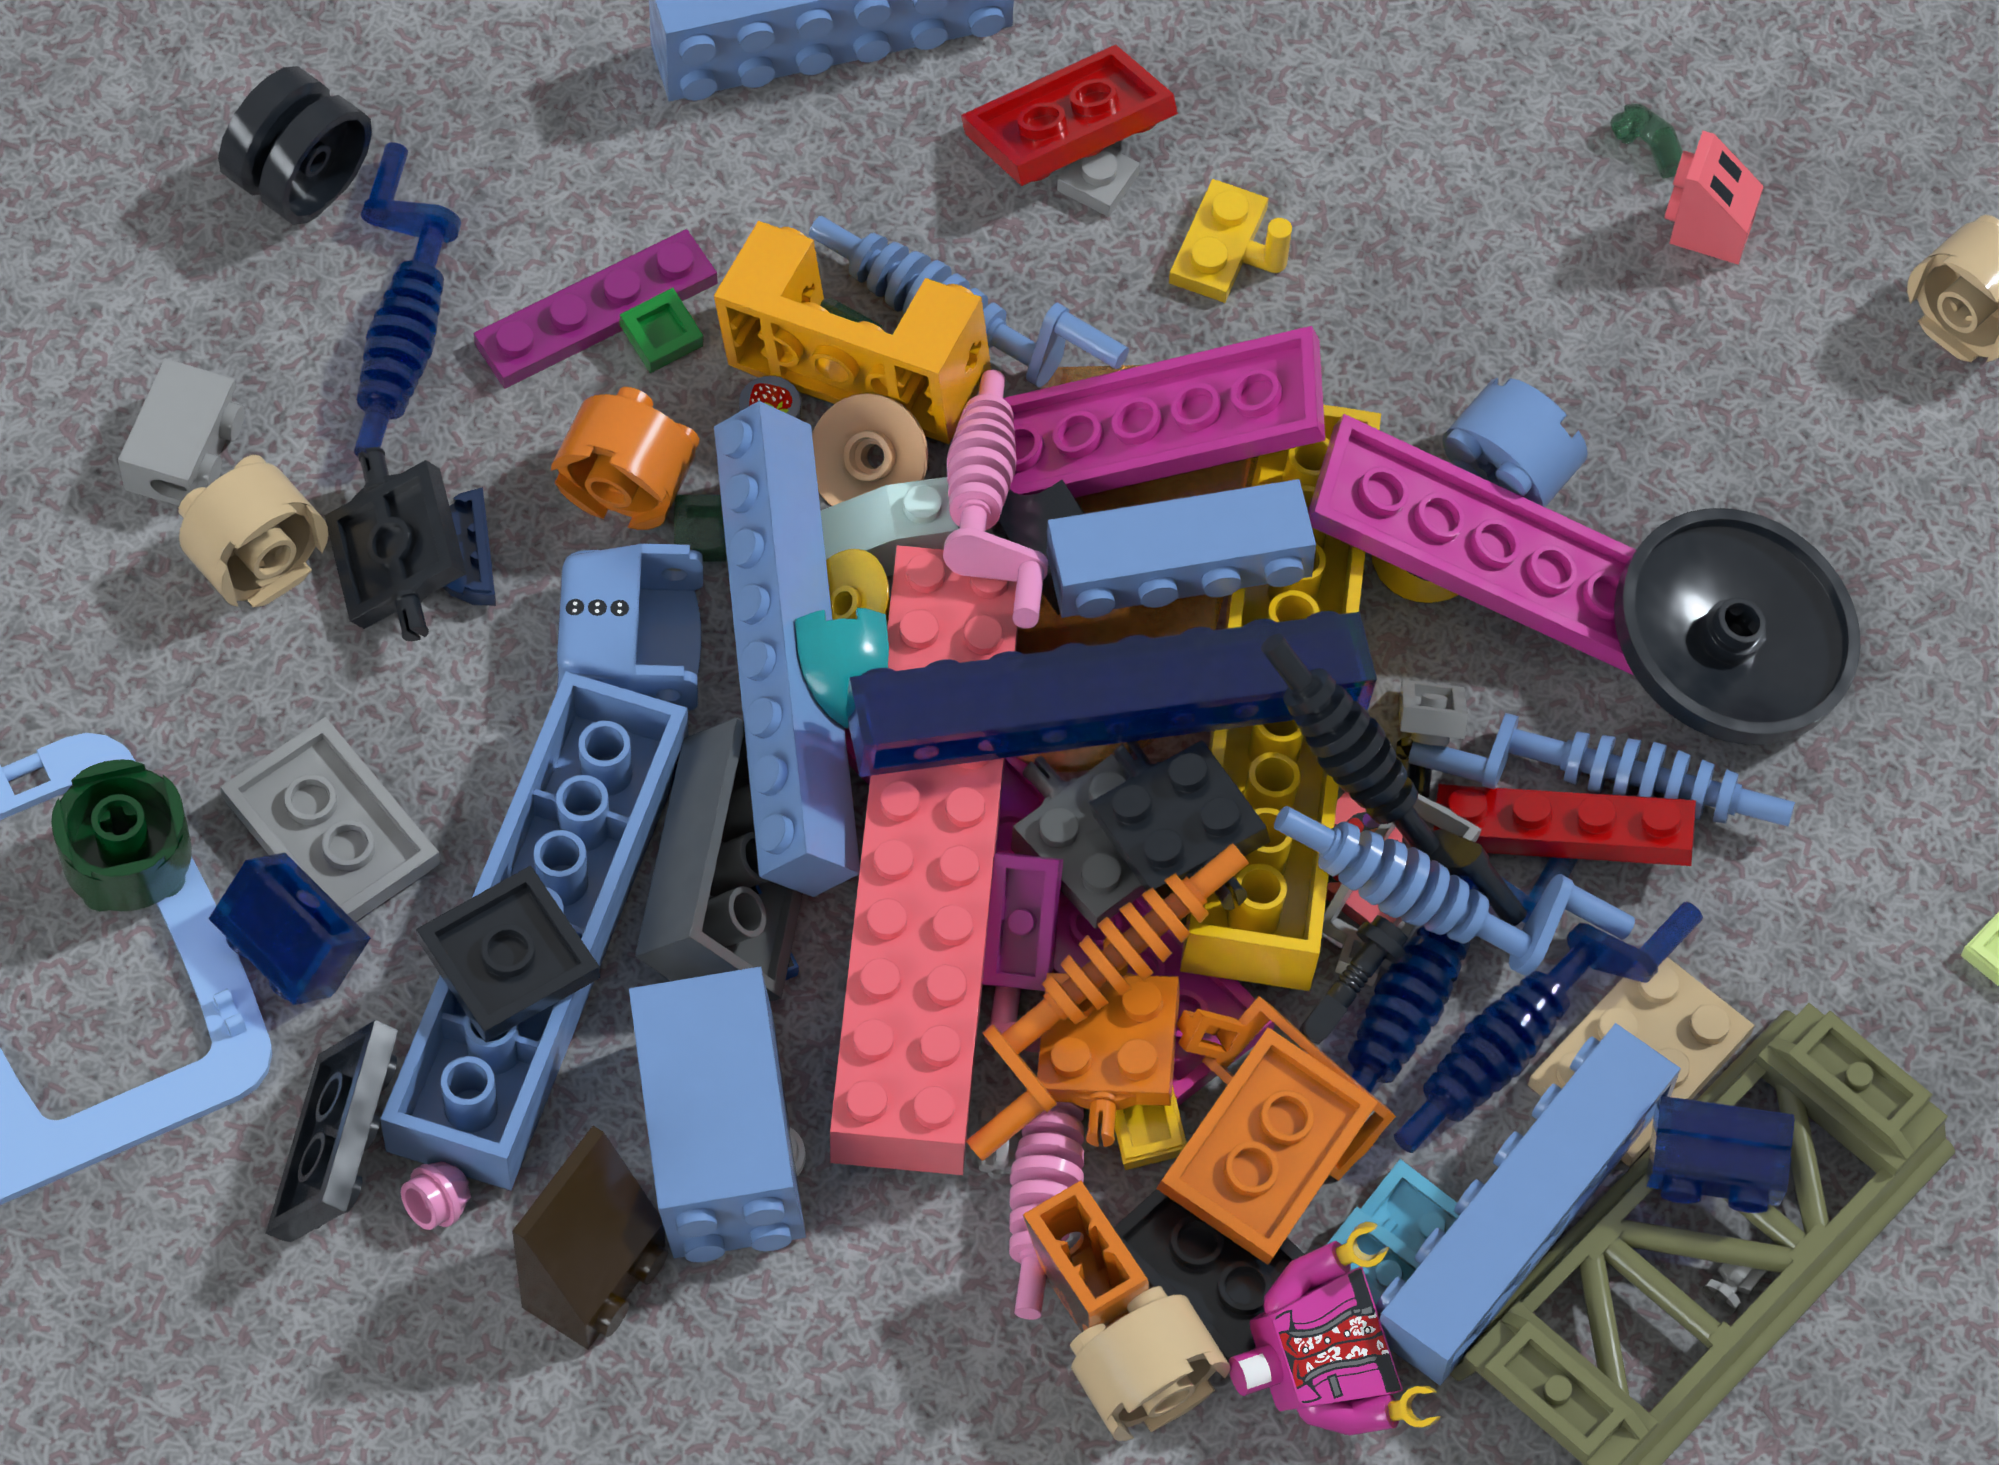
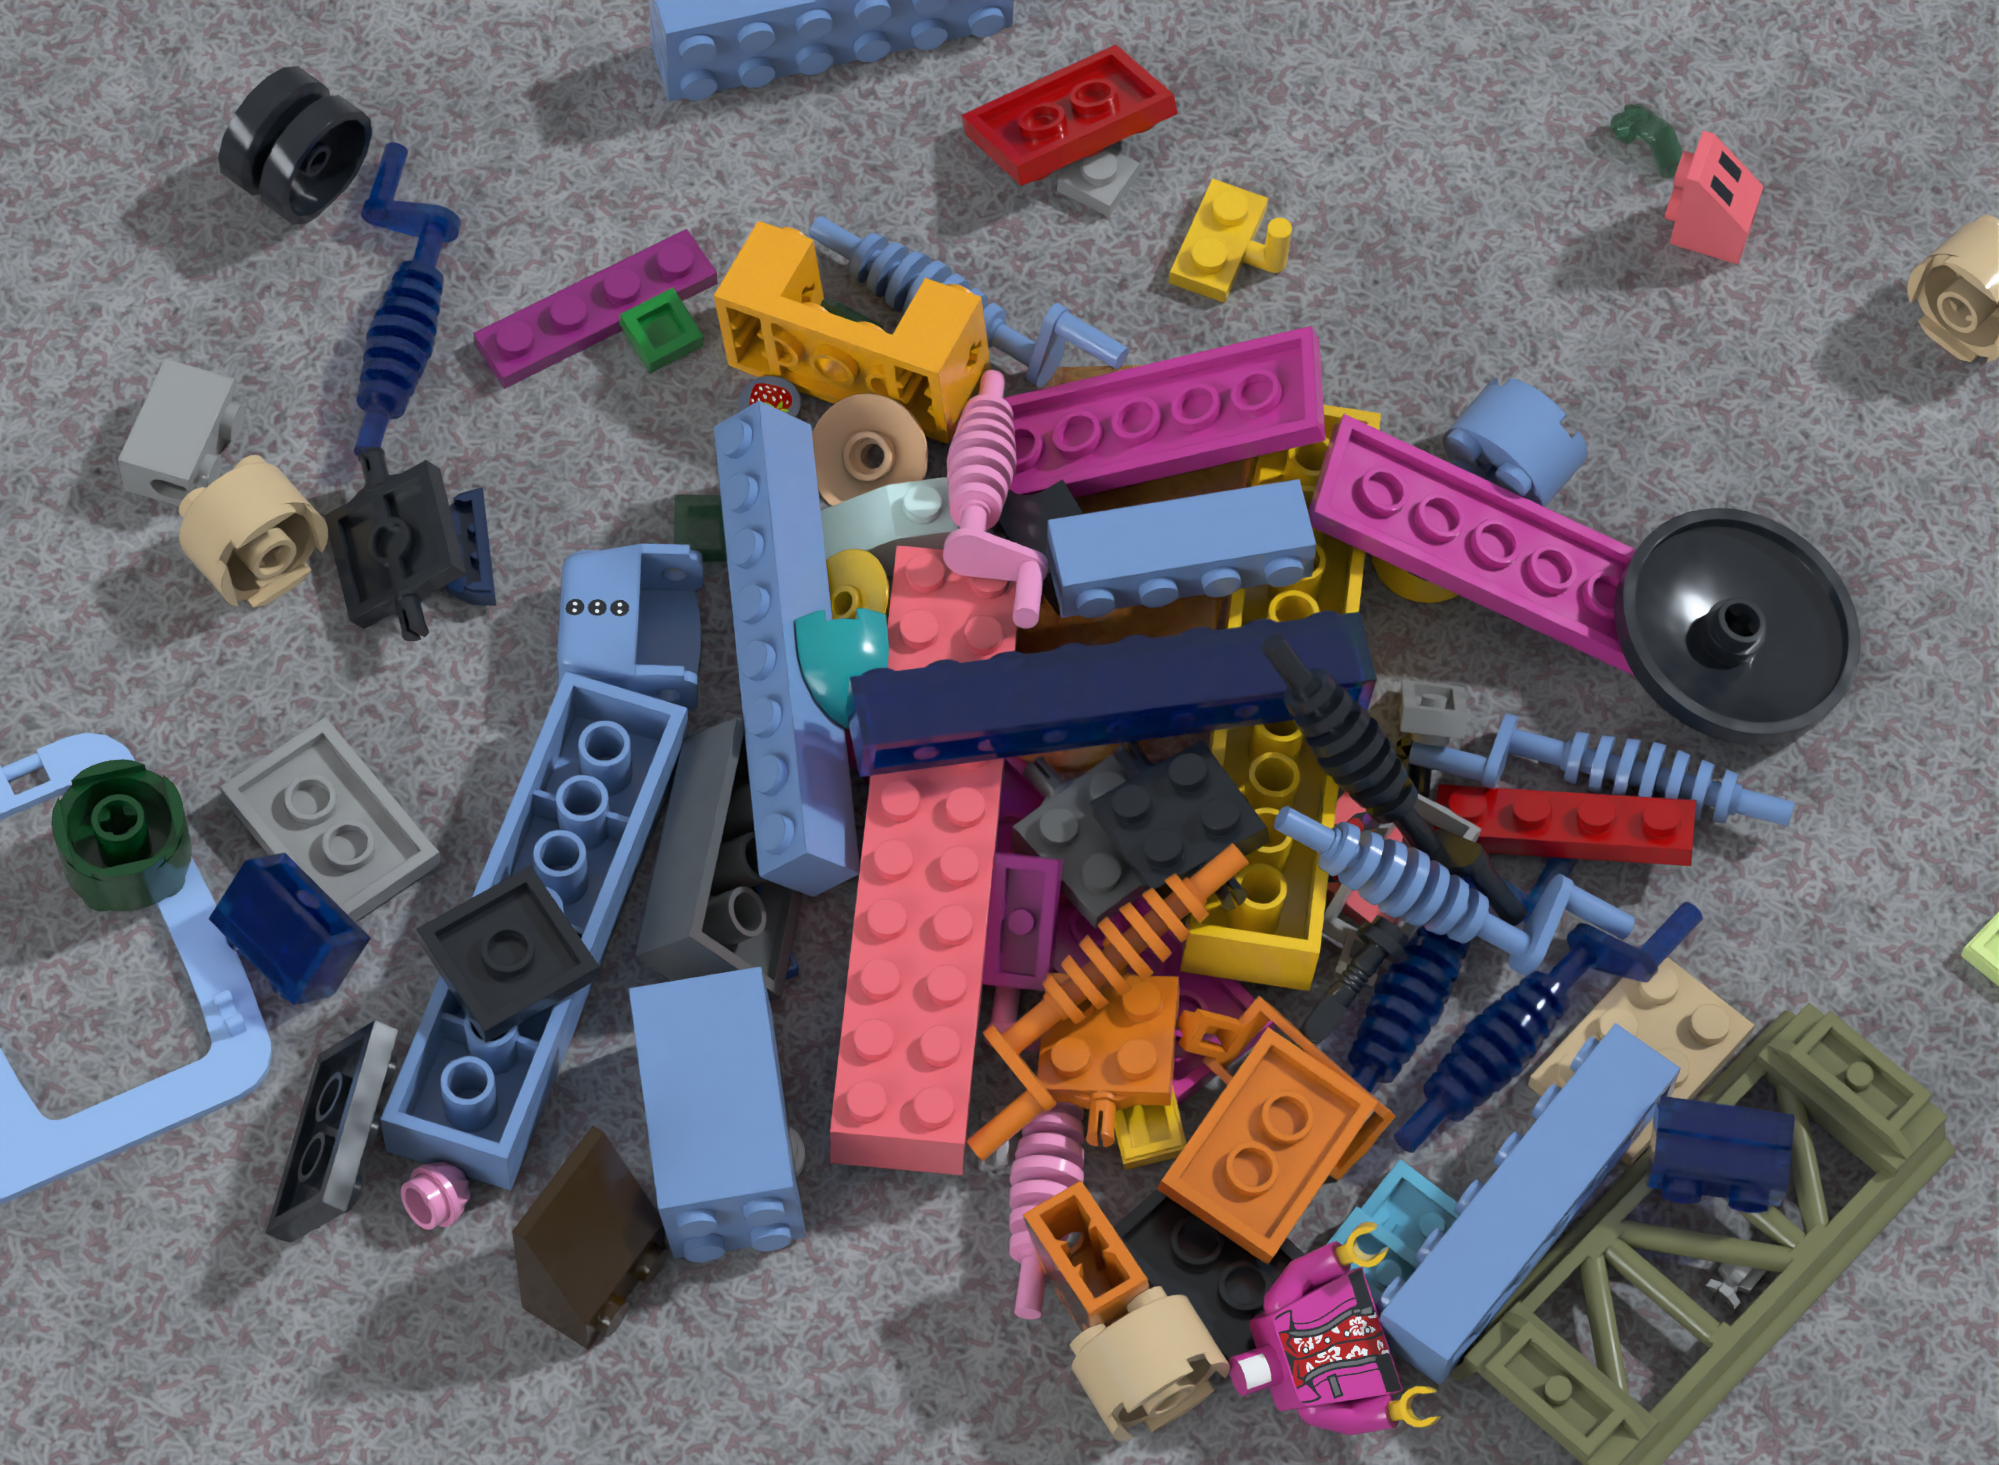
(624, 458): orange brick -> none

